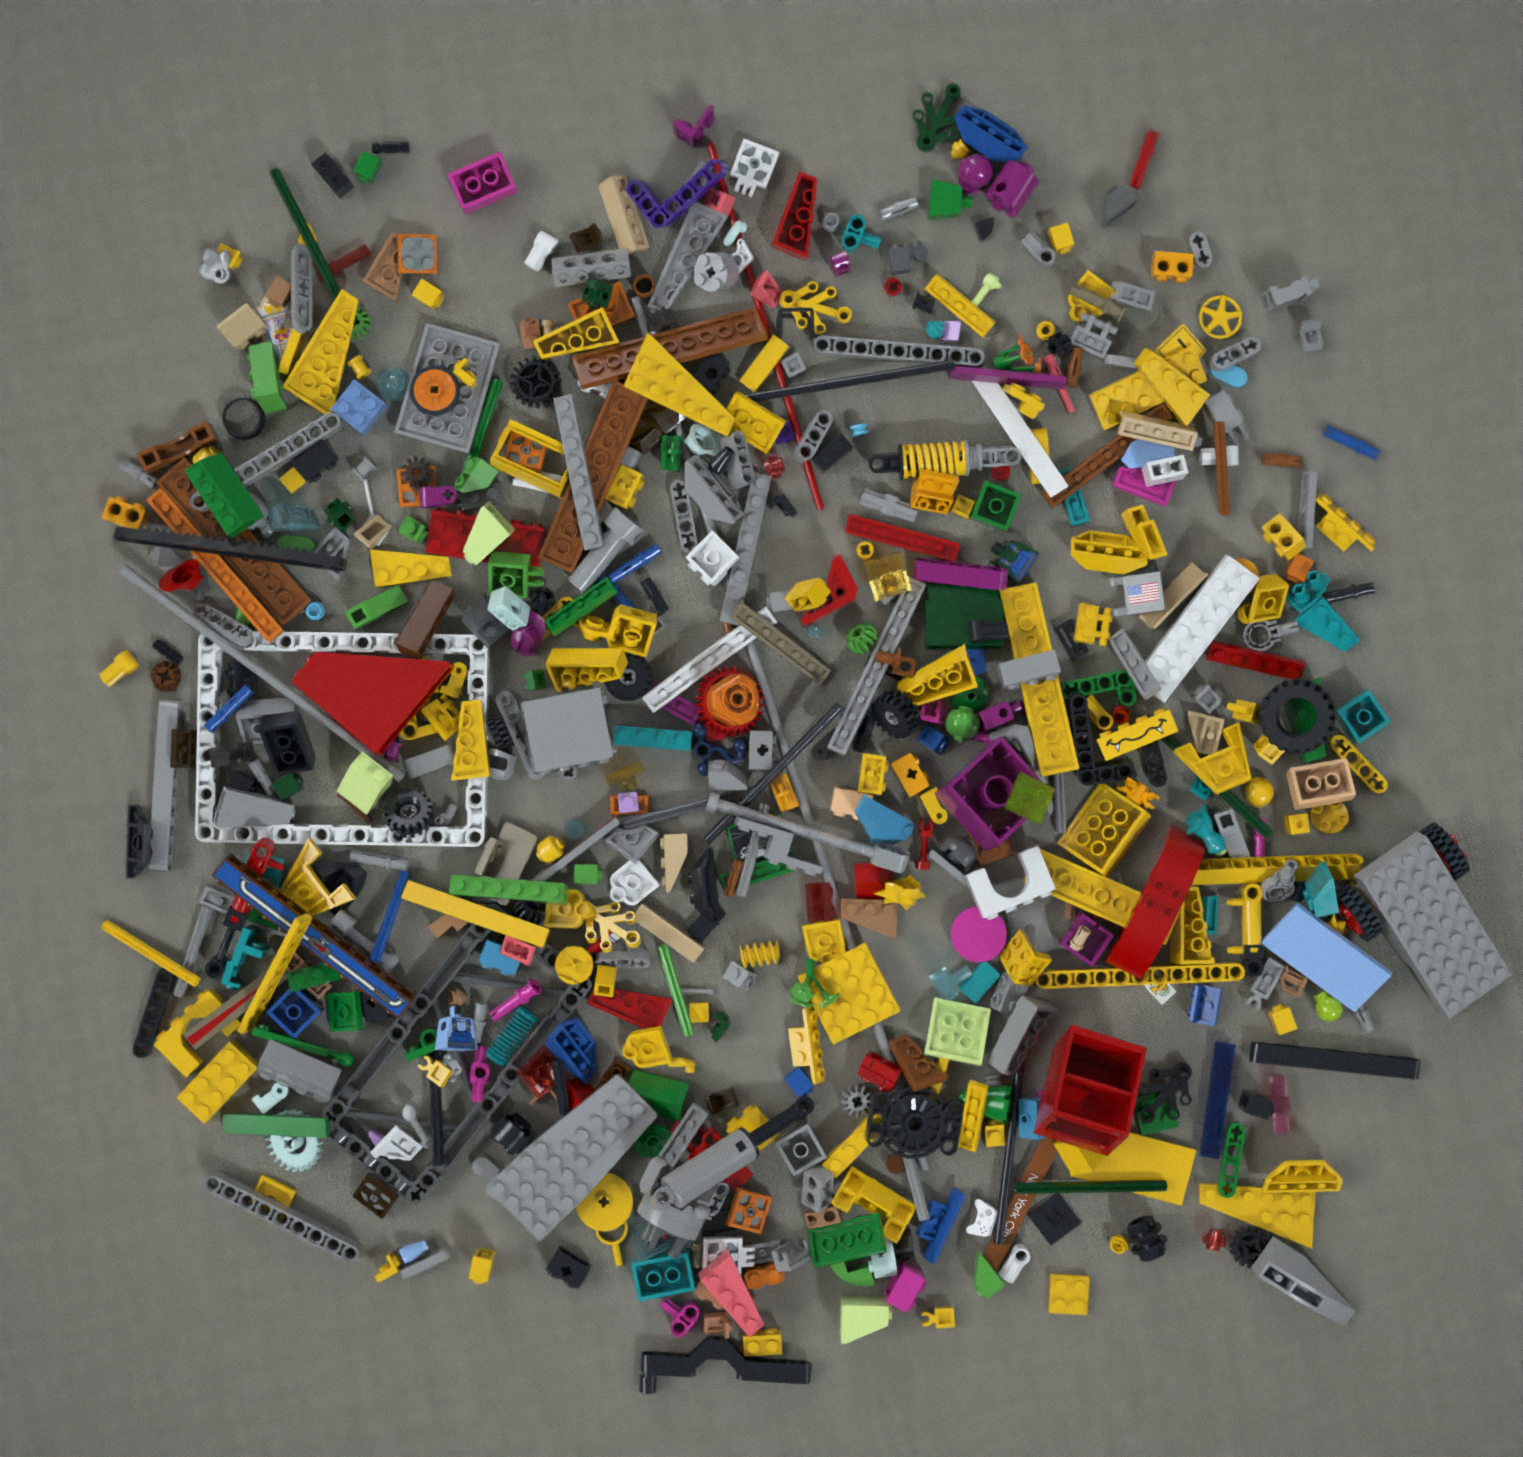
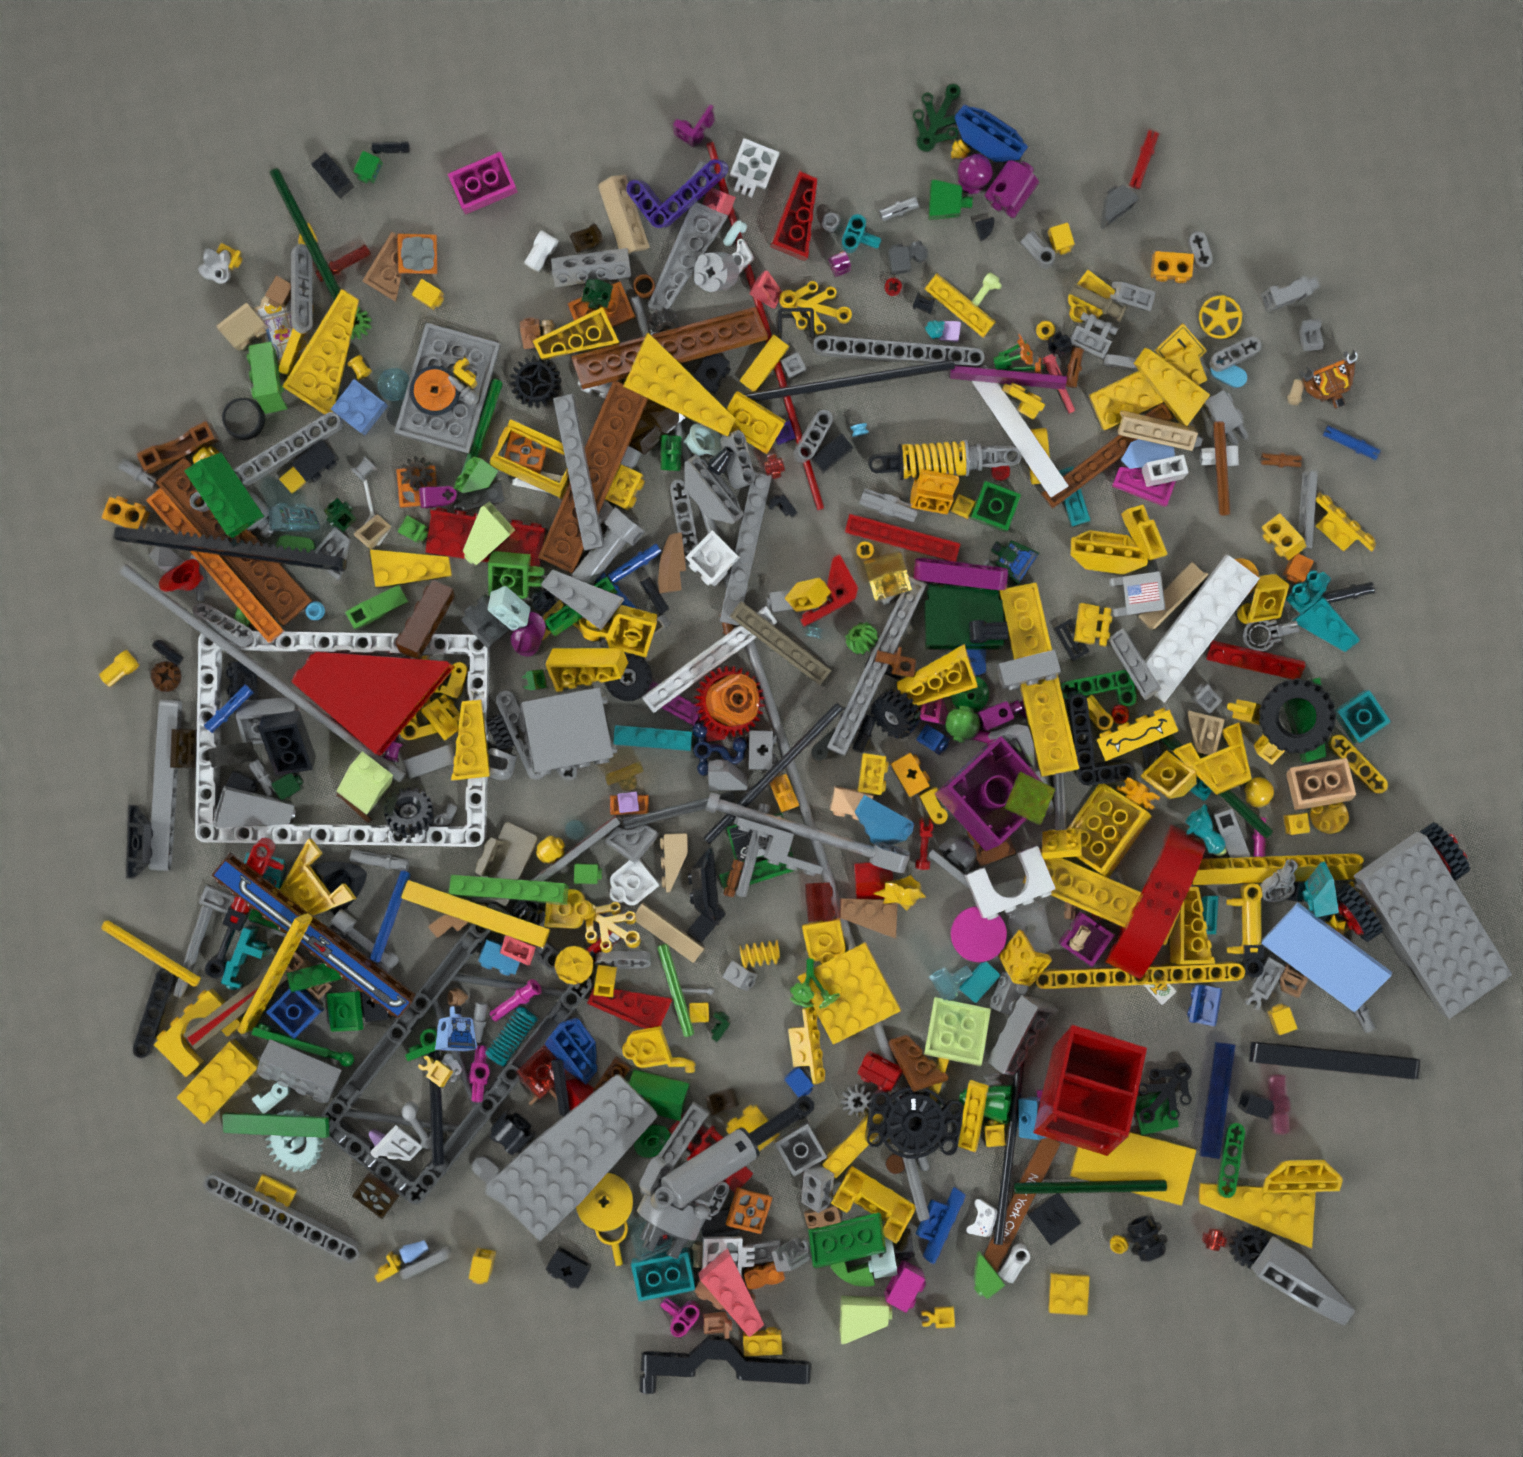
(470, 396): none -> light grey bar
(587, 600): none -> light grey wing
(671, 564): none -> medium nougat slope
(1061, 843): none -> yellow plate
(1078, 1159): yellow slope -> none
(1170, 776): none -> yellow slope
(1296, 392): none -> tan pin
(1328, 1007): lime piece -> none
(1331, 380): none -> torso

